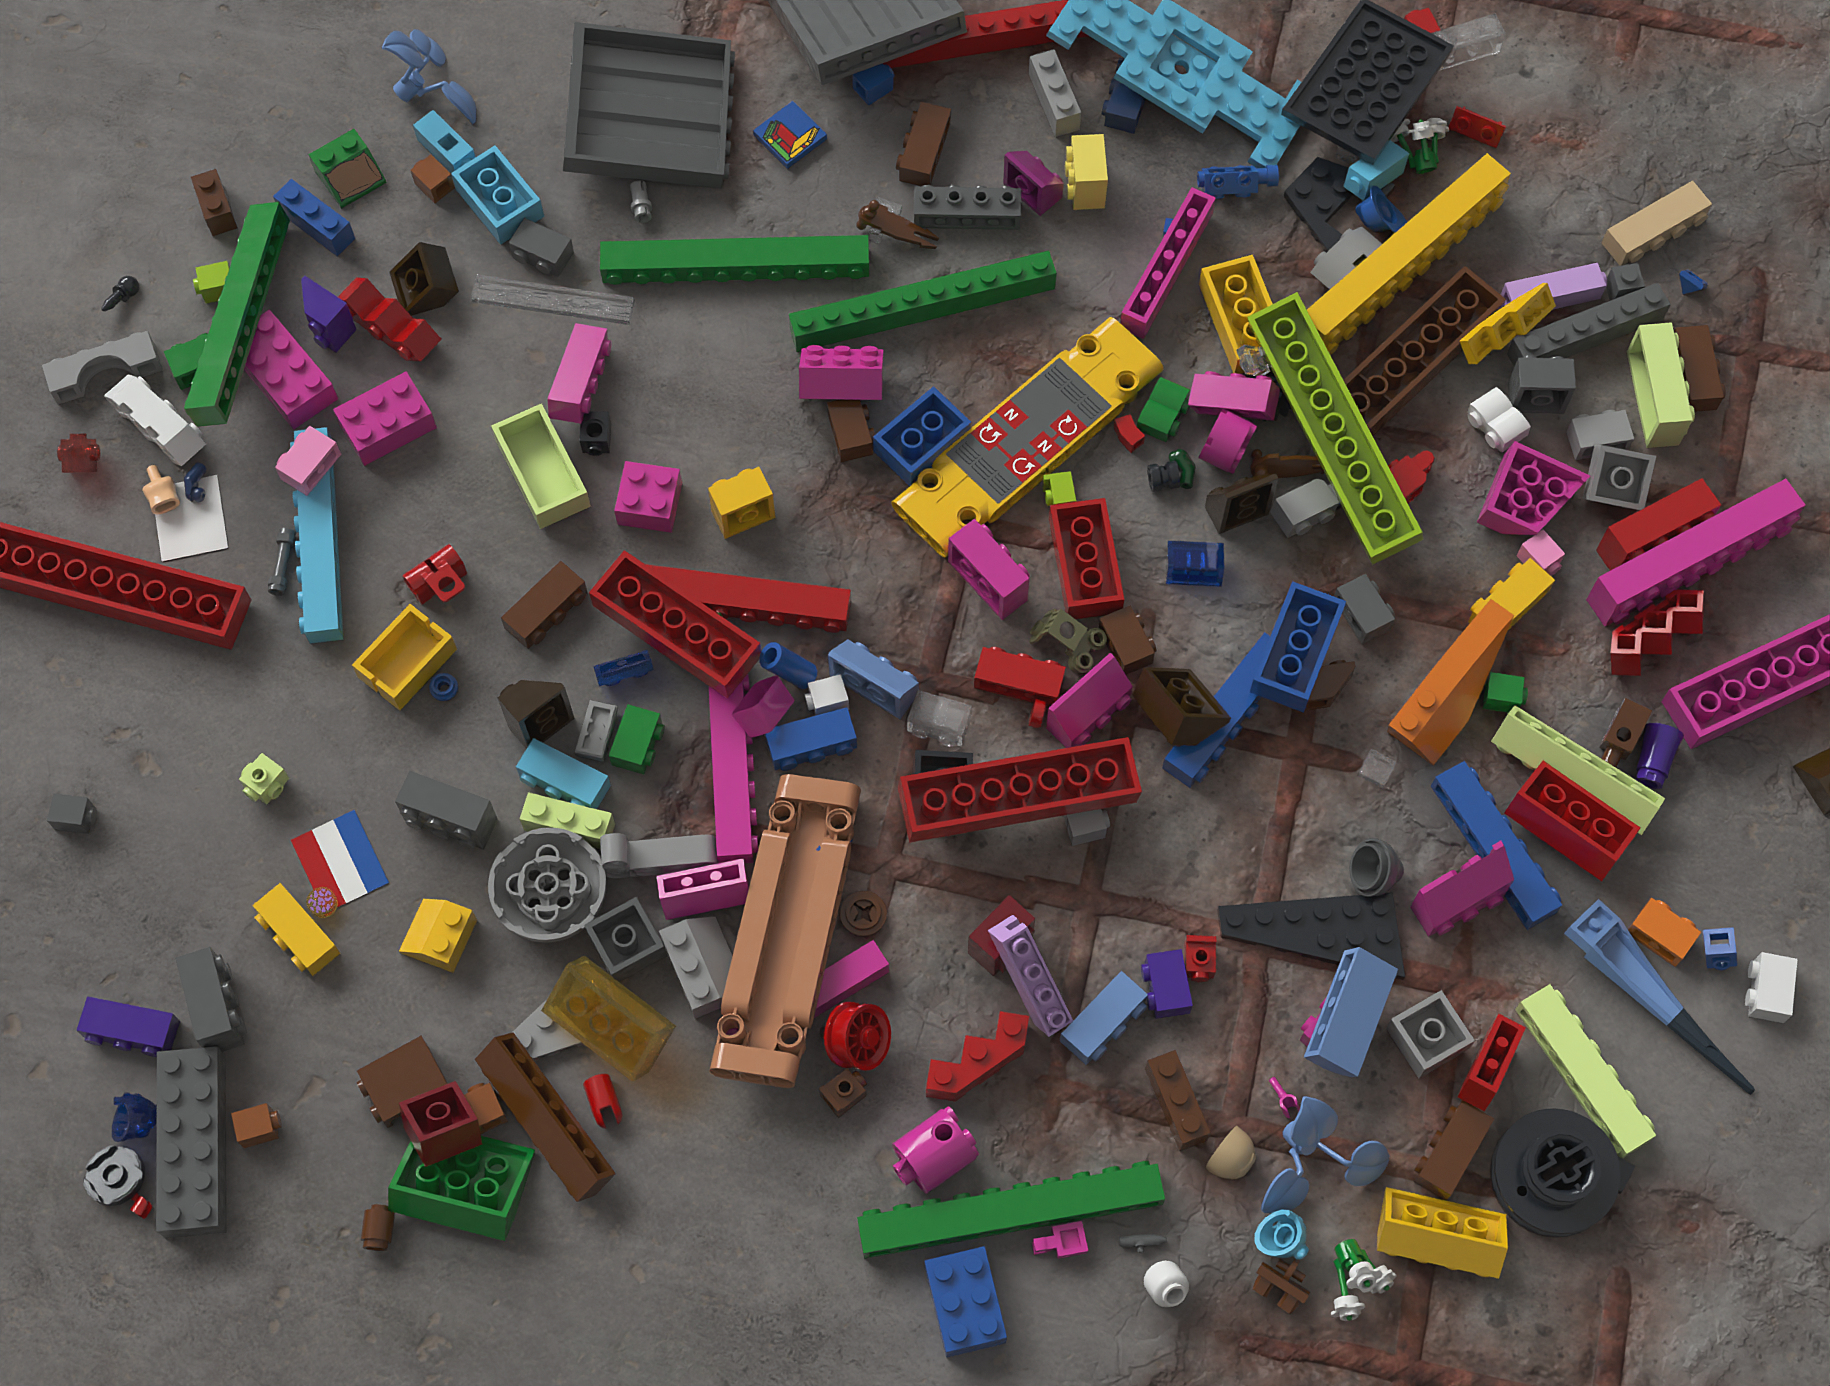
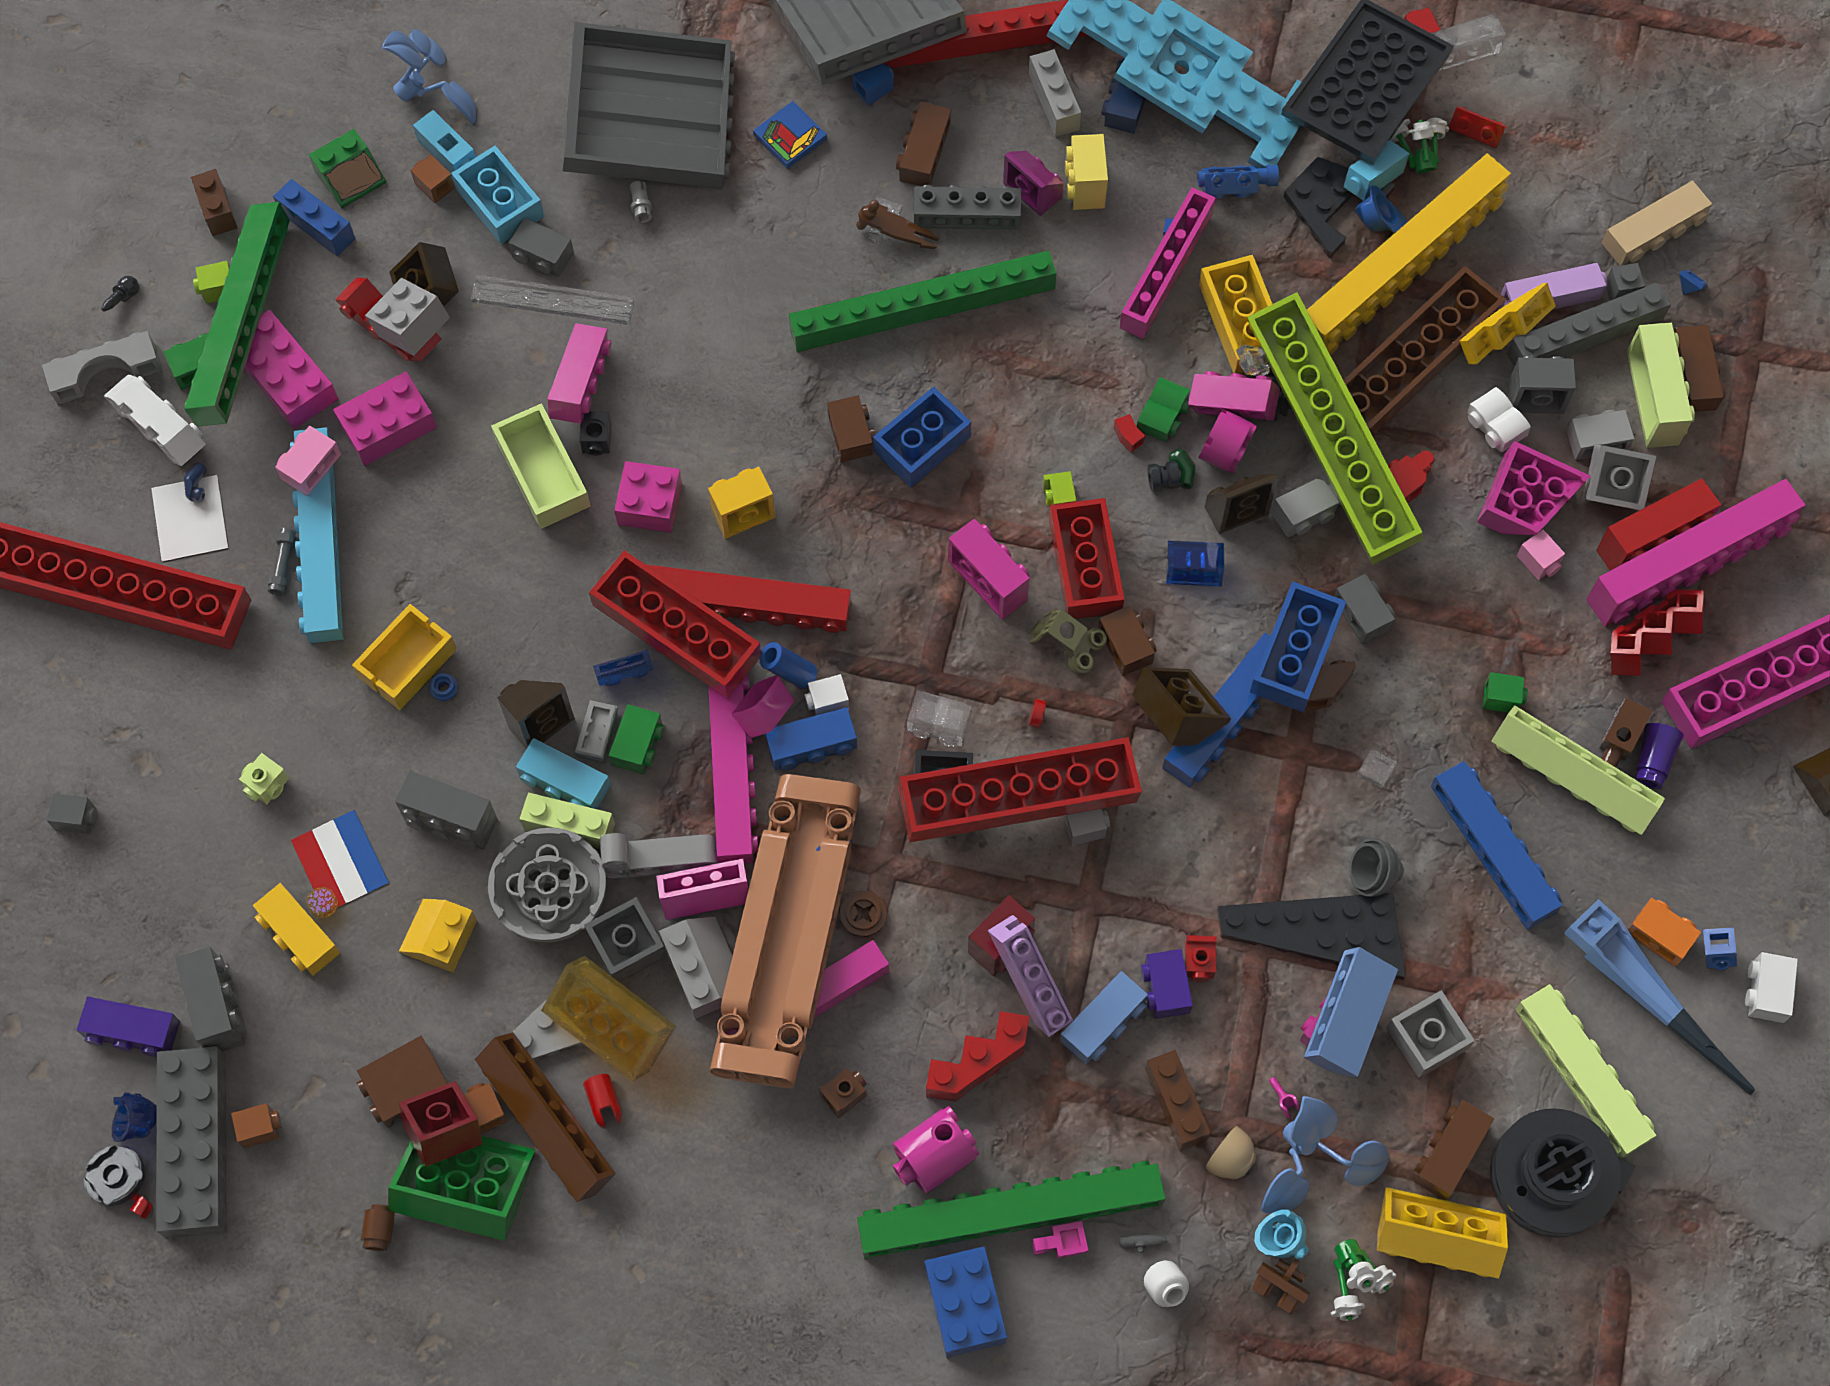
(78, 454): clear red brick -> none
(160, 492): light nougat piece -> none
(327, 316): dark purple slope -> none
(407, 316): none -> light grey brick
(436, 574): red piece -> none
(544, 605): reddish brown brick -> none
(734, 259): green brick -> none
(841, 373): dark pink brick -> none
(857, 1035): red wheel -> none
(873, 677): medium blue slope -> none
(1019, 676): red brick -> none
(1028, 434): panel -> none
(1089, 703): dark pink slope -> none
(1284, 465): reddish brown piece -> none
(1344, 256): light grey brick -> none
(1452, 687): orange wedge -> none
(1464, 893): dark pink wedge -> none
(1491, 1062): red brick -> none
(1519, 592): yellow brick -> none
(1572, 820): red brick -> none

